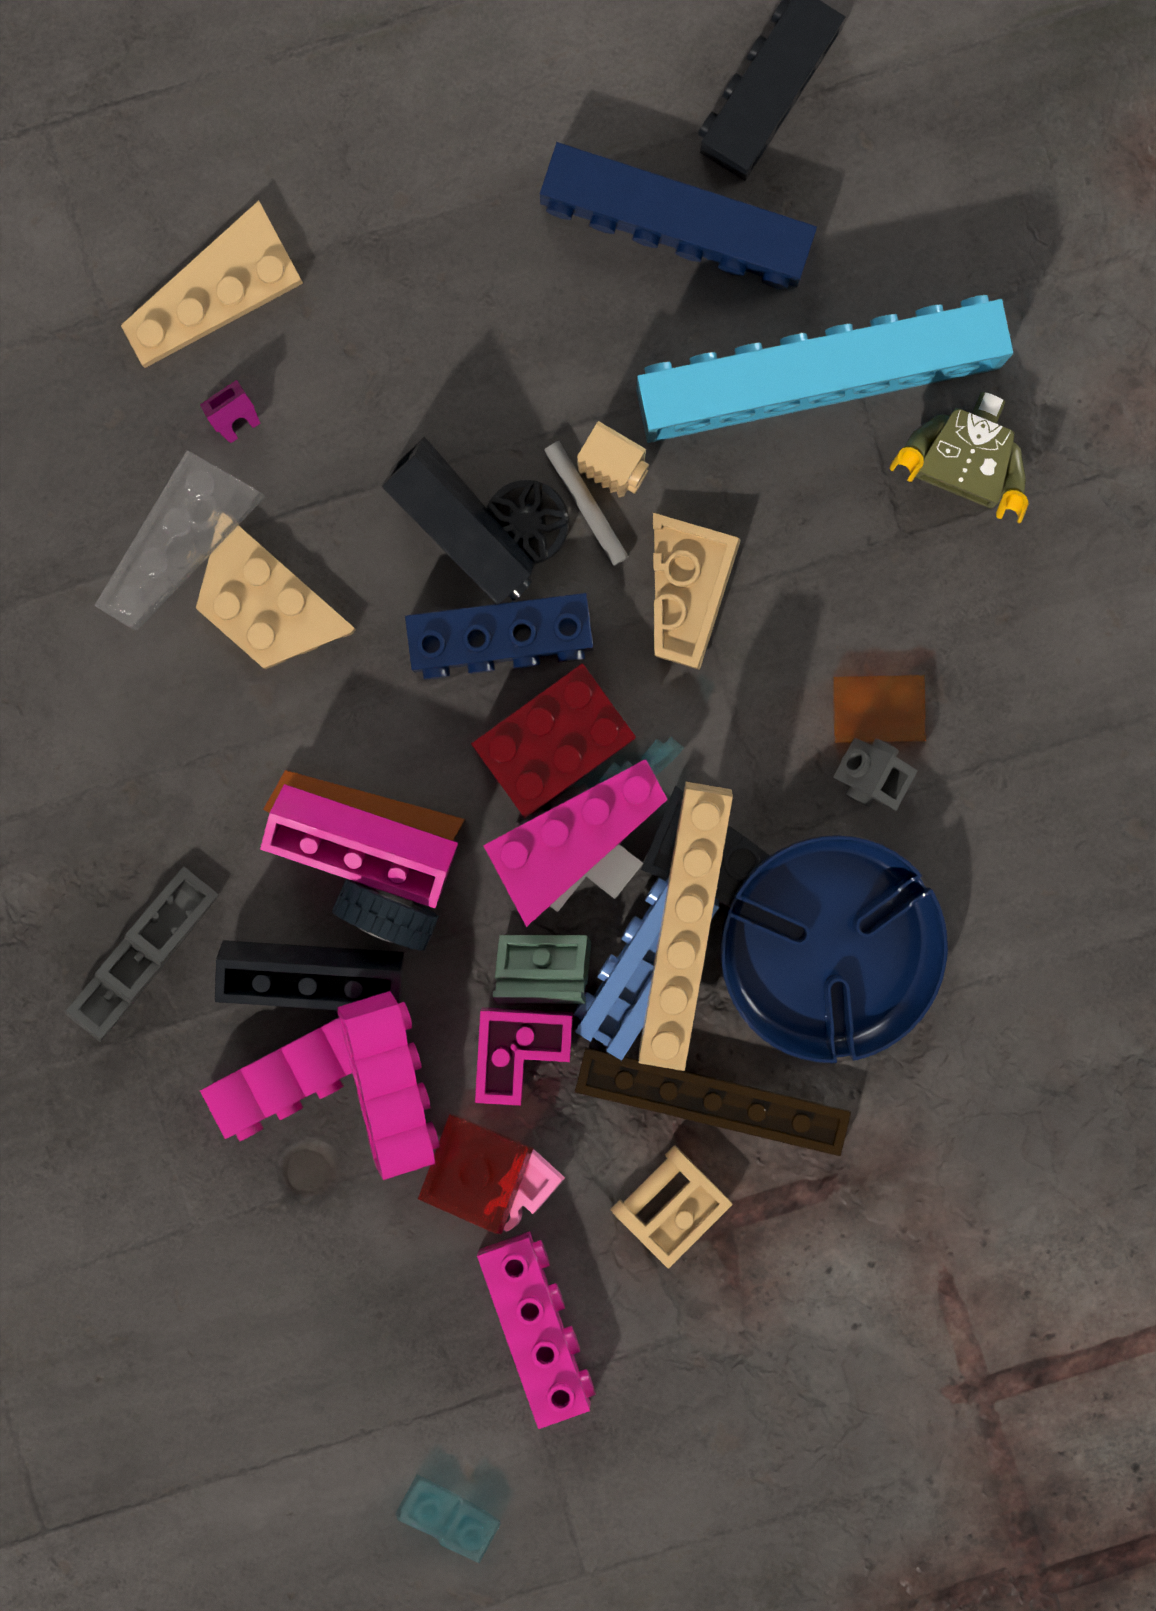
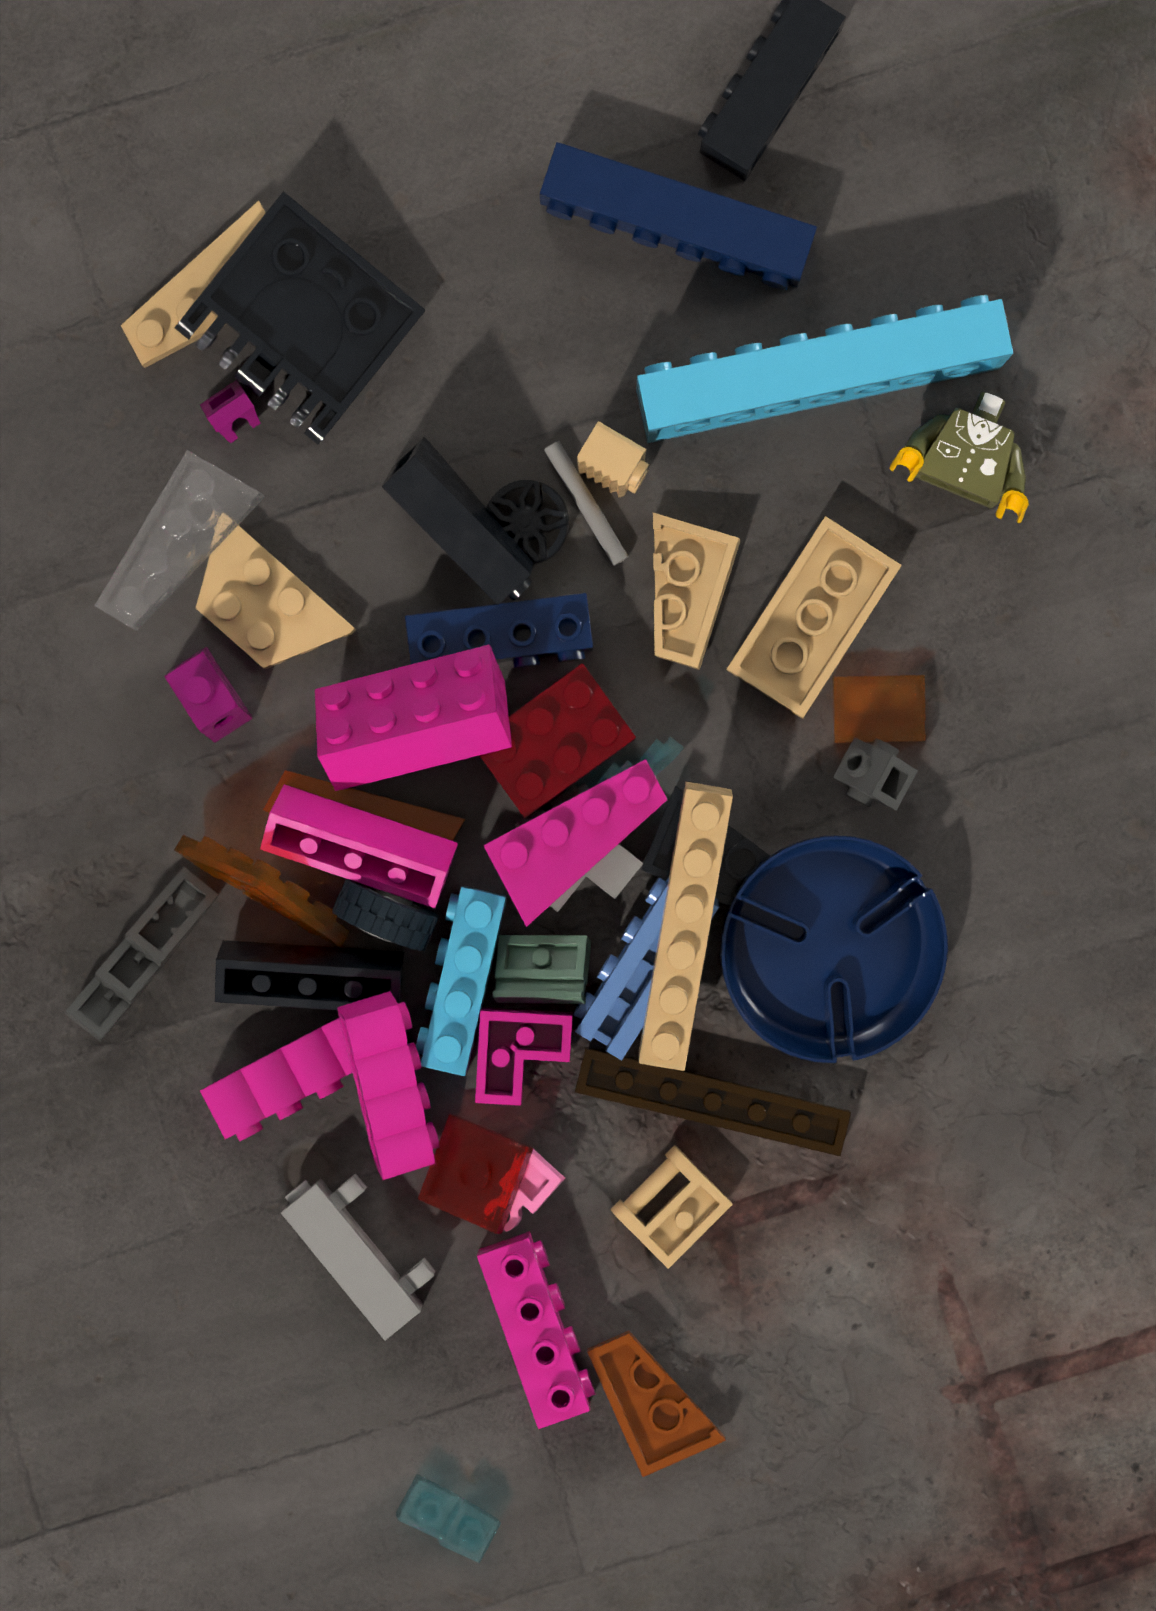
(208, 695): none -> magenta torso
(263, 885): none -> clear orange plate
(306, 311): none -> black hinge
(352, 1256): none -> light grey brick
(412, 718): none -> dark pink brick
(463, 980): none -> medium azure brick
(650, 1406): none -> dark orange wing
(813, 617): none -> tan plate

